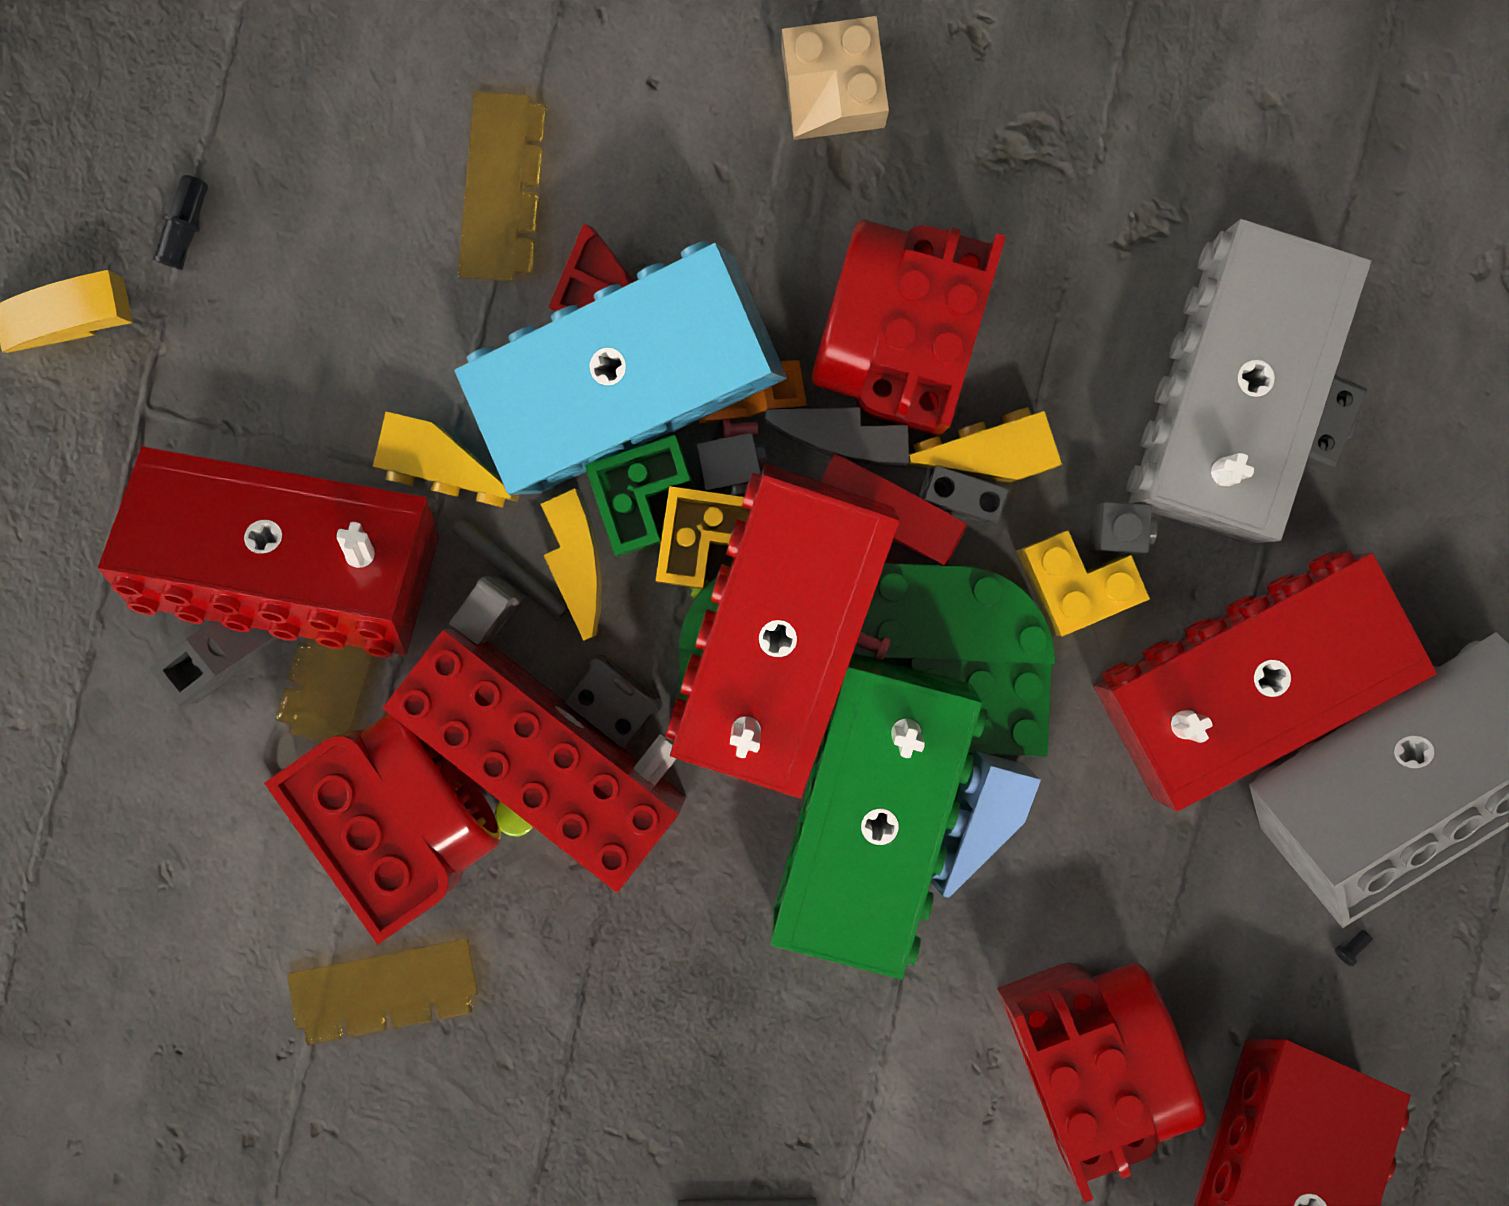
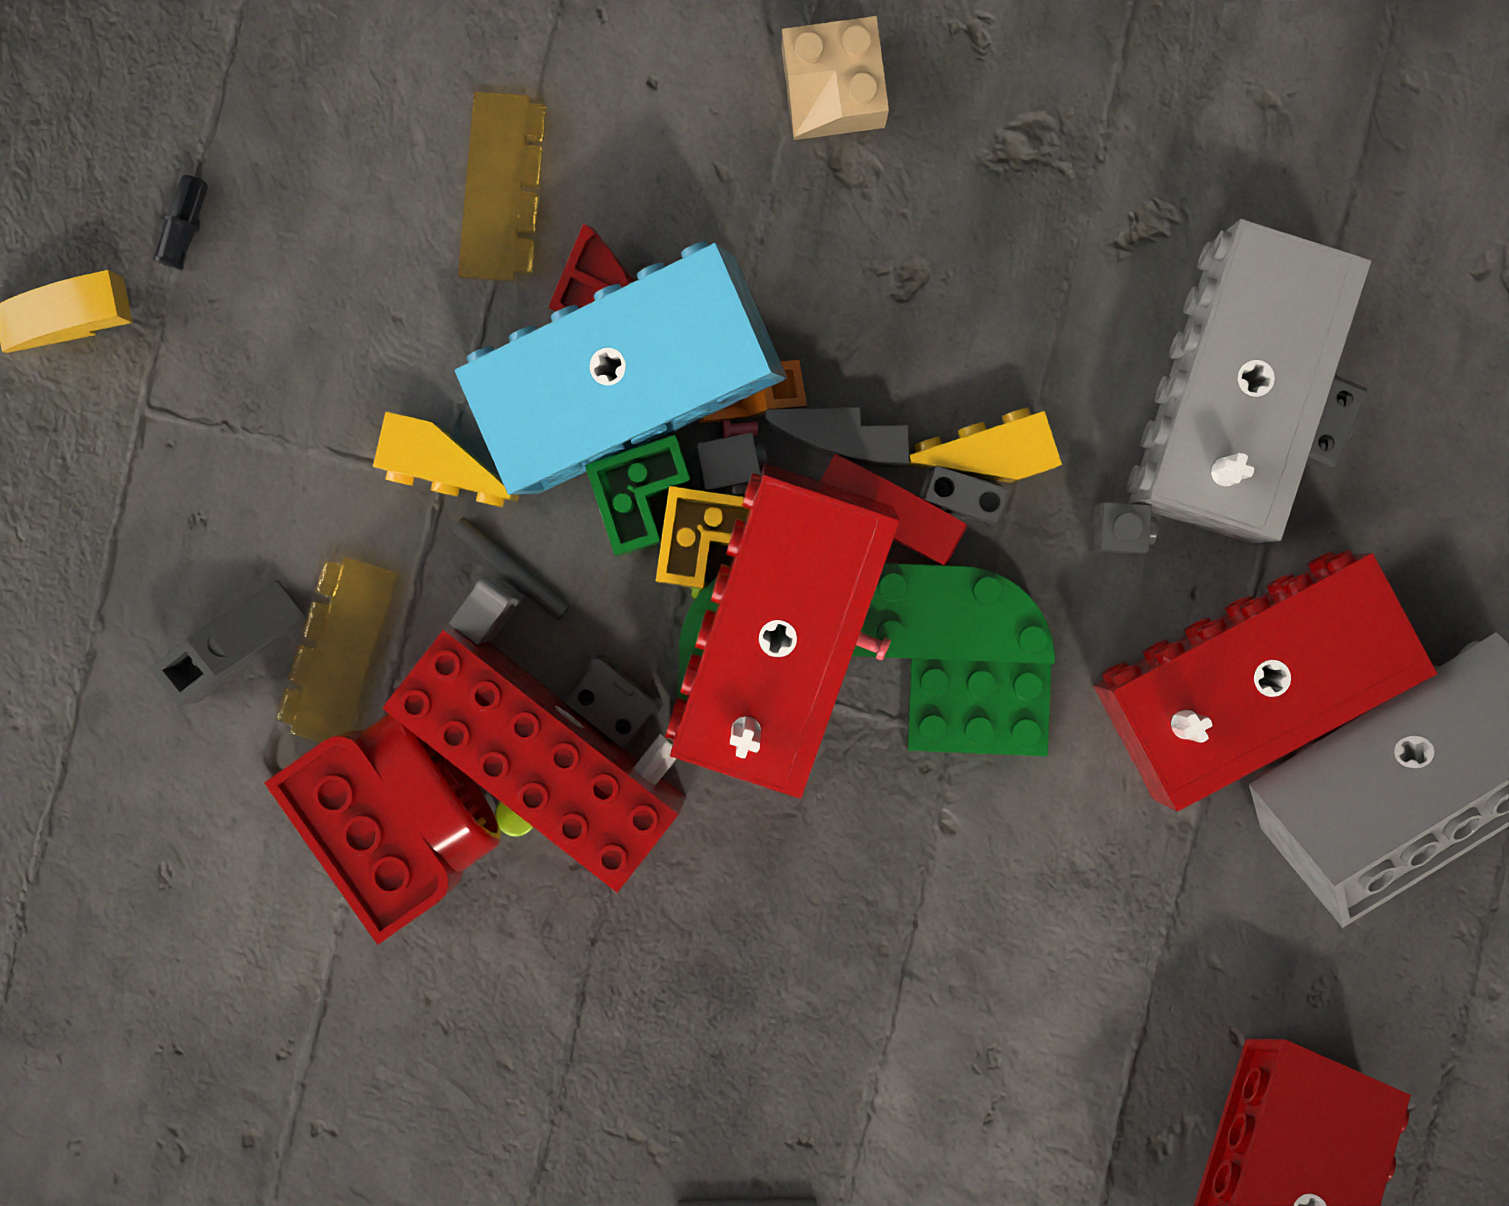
(271, 552): red piece -> none
(391, 982): clear yellow windscreen -> none
(576, 561): yellow slope -> none
(877, 817): green piece -> none
(906, 322): red brick -> none
(990, 812): light blue slope -> none
(1077, 596): yellow brick -> none
(1103, 1065): red brick -> none
(1353, 948): black piece -> none

